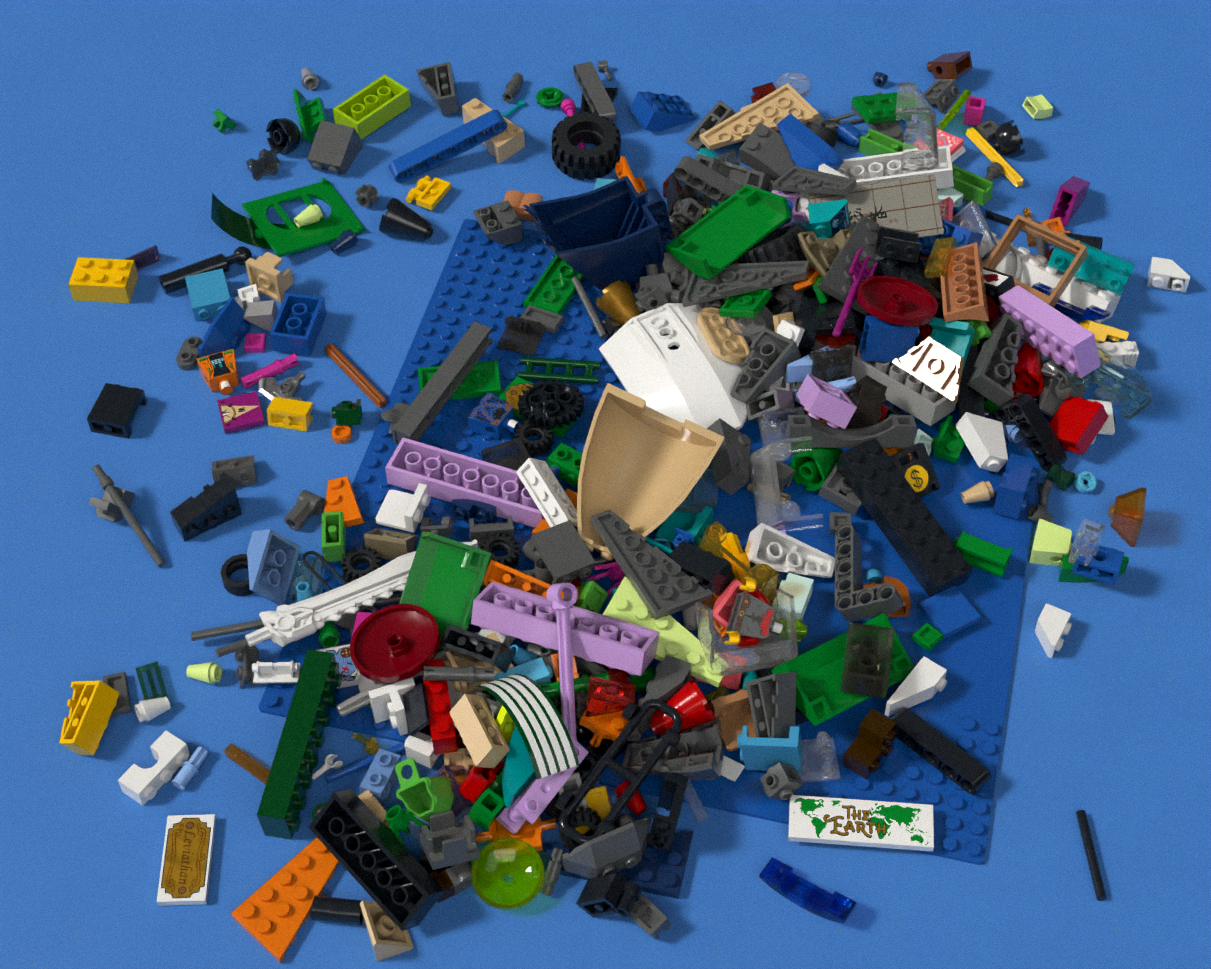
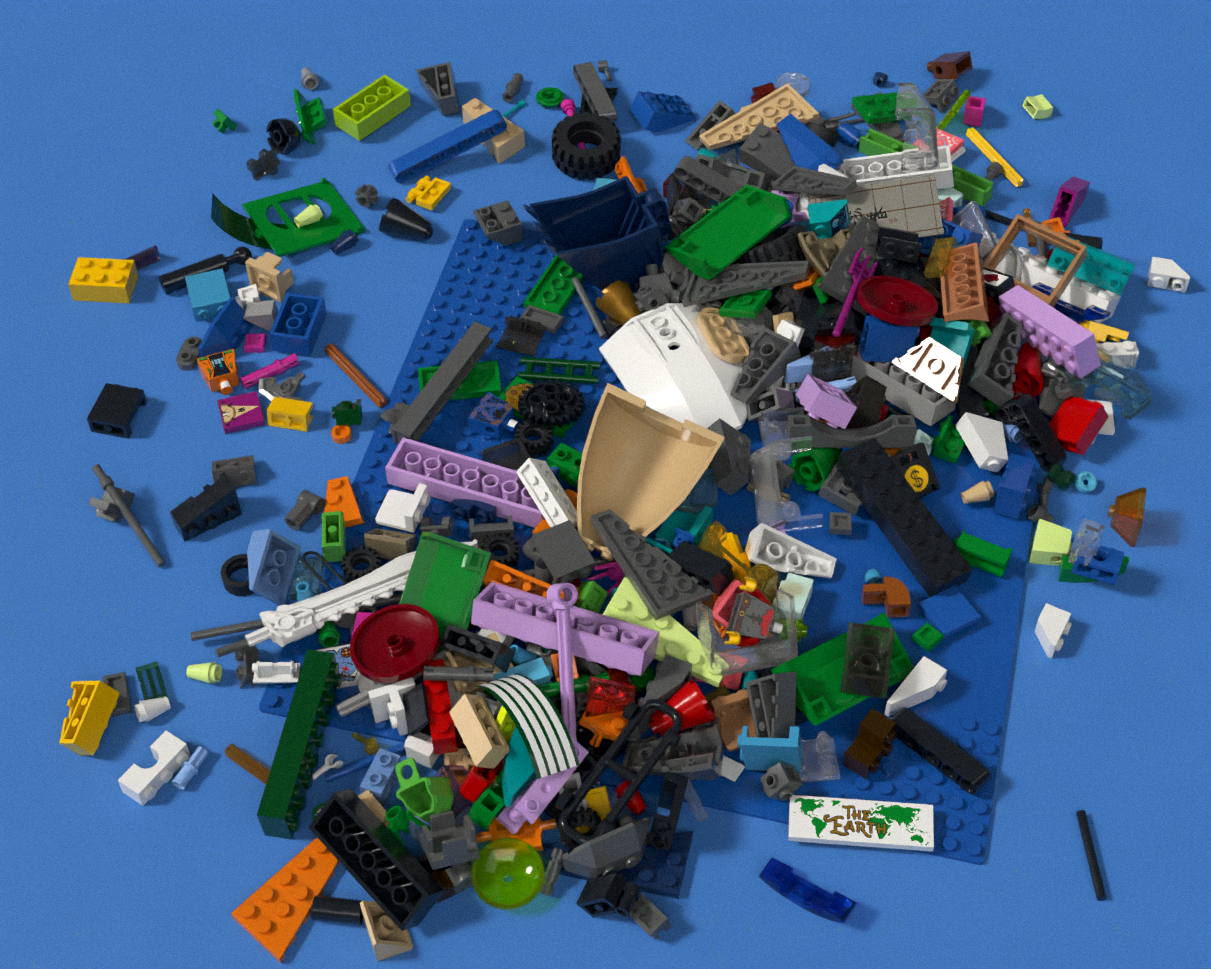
(186, 860): tile -> none
(334, 148): dark grey slope -> none
(518, 199): nougat brick -> none
(850, 598): dark grey beam -> none
(987, 129): dark grey plate -> none
(1008, 140): black cylinder -> none

